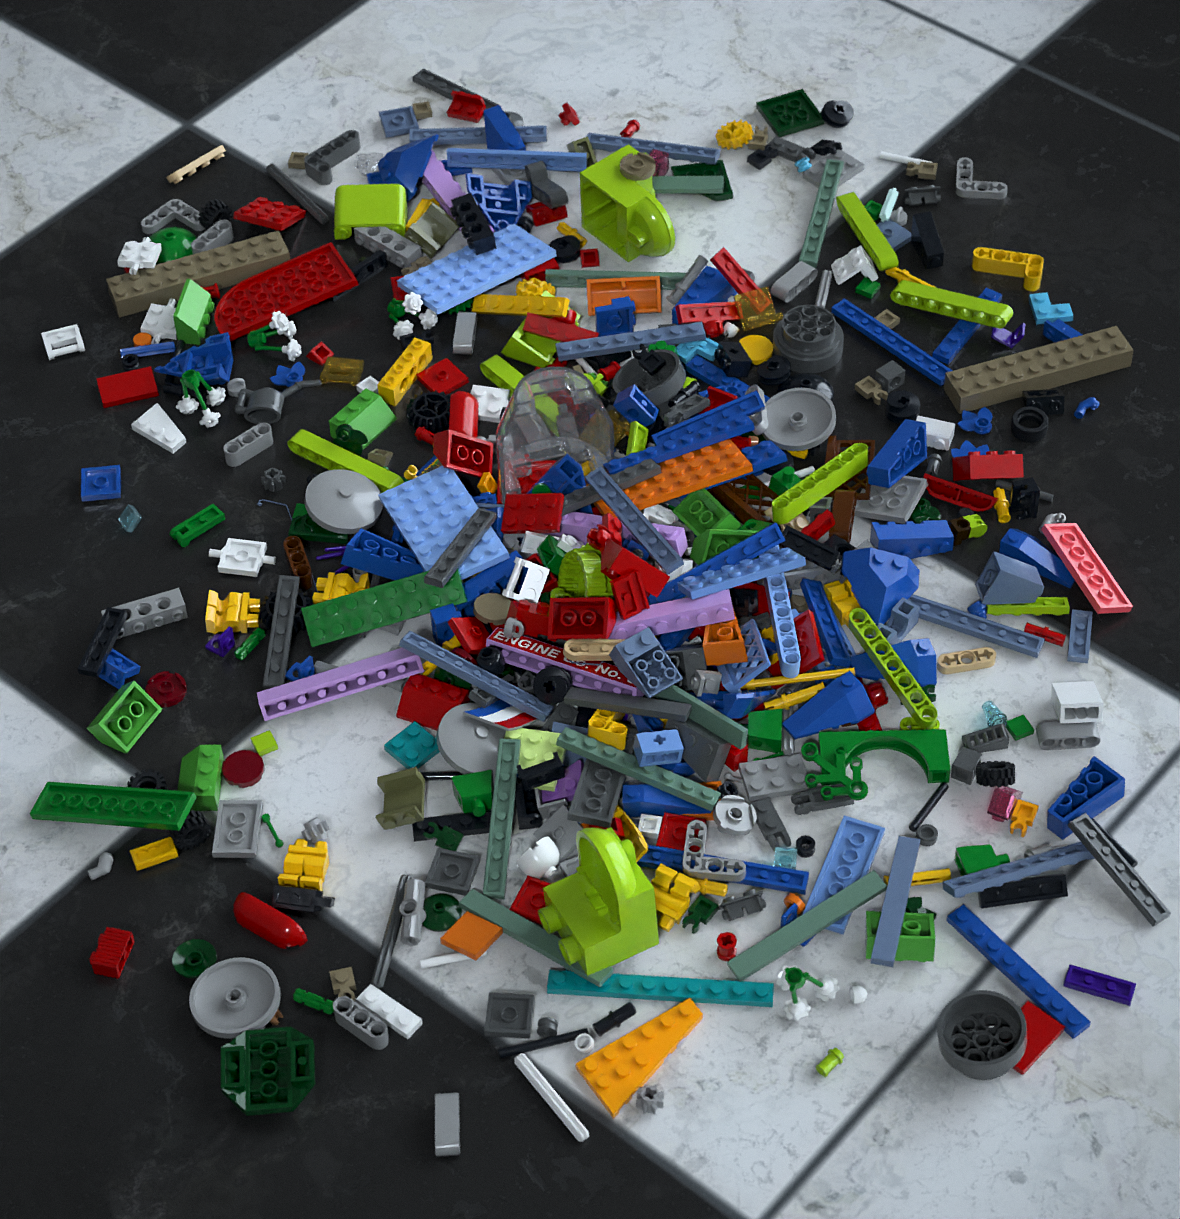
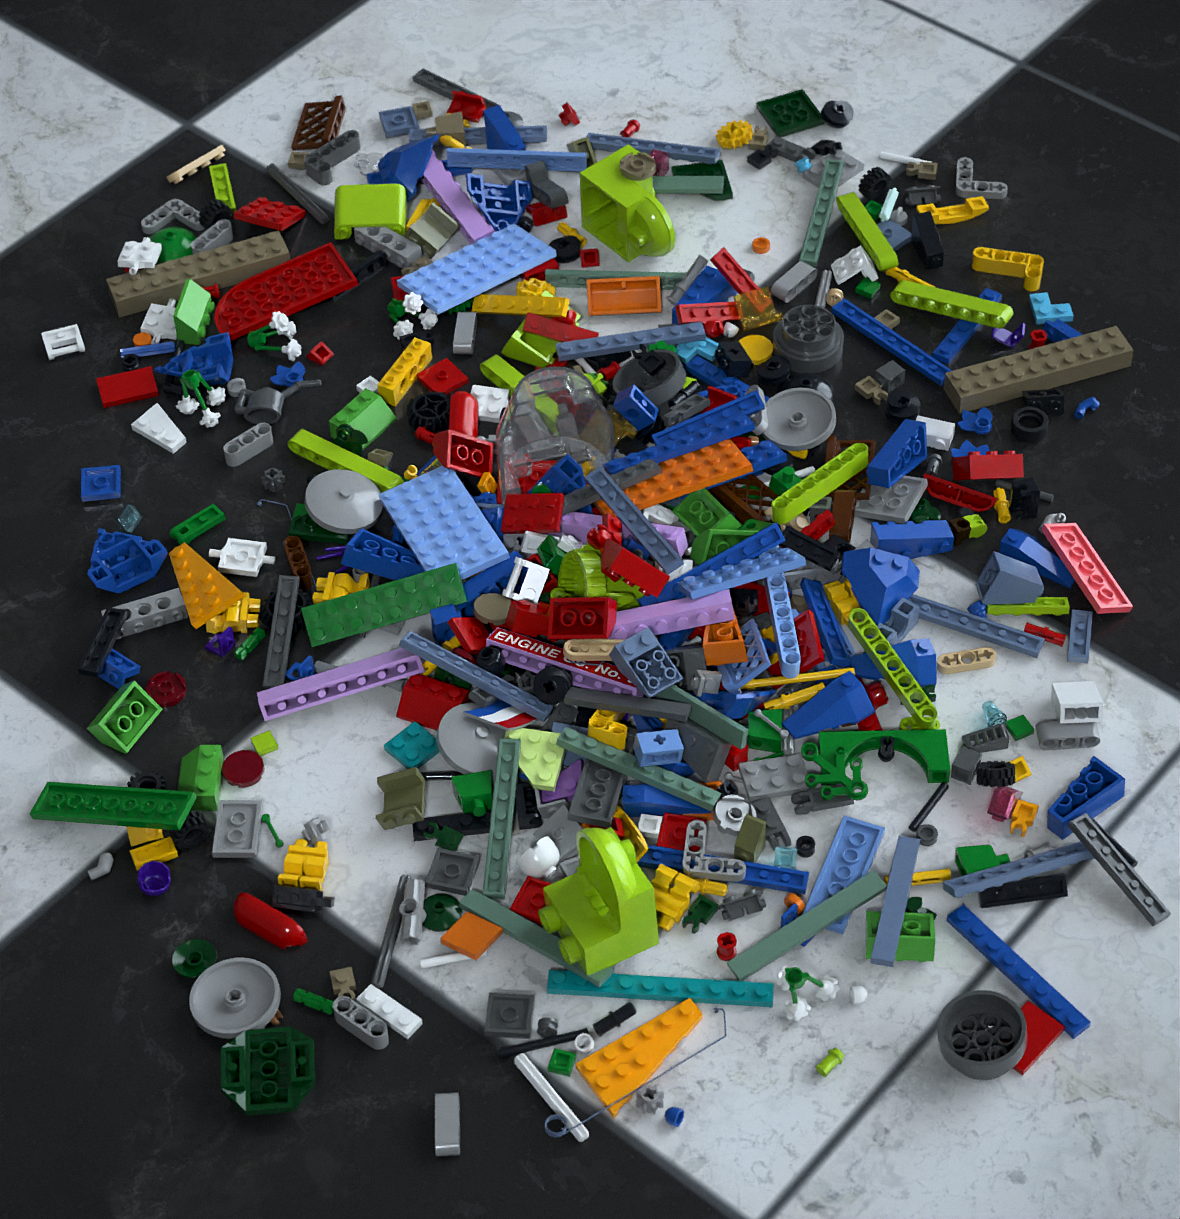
(112, 952): red brick -> none
(124, 560): none -> blue wedge
(142, 835): none -> yellow panel
(154, 878): none -> dark purple hair
(202, 586): none -> light orange wing
(222, 185): none -> lime plate
(332, 124): none -> reddish brown fence
(342, 370): clear yellow plate -> none
(450, 130): none -> dark tan torso
(460, 548): dark grey tile -> none
(472, 224): black brick -> none
(510, 628): light grey tile -> none
(541, 773): black hinge -> none
(559, 1134): none -> sand blue piece
(561, 1062): none -> green tile
(615, 318): blue plate -> none
(629, 594): red plate -> none
(637, 438): lime plate -> none
(674, 1116): none -> blue hinge
(750, 839): none -> olive slope
(761, 245): none -> orange tile
(783, 733): none -> light grey hinge
(834, 293): none -> tan bush
(875, 184): none -> black tyre
(886, 750): none -> black pin
(953, 214): none -> yellow slope
(1021, 768): none -> yellow slope
(1036, 340): none -> red bush
(1099, 985): dark purple tile -> none

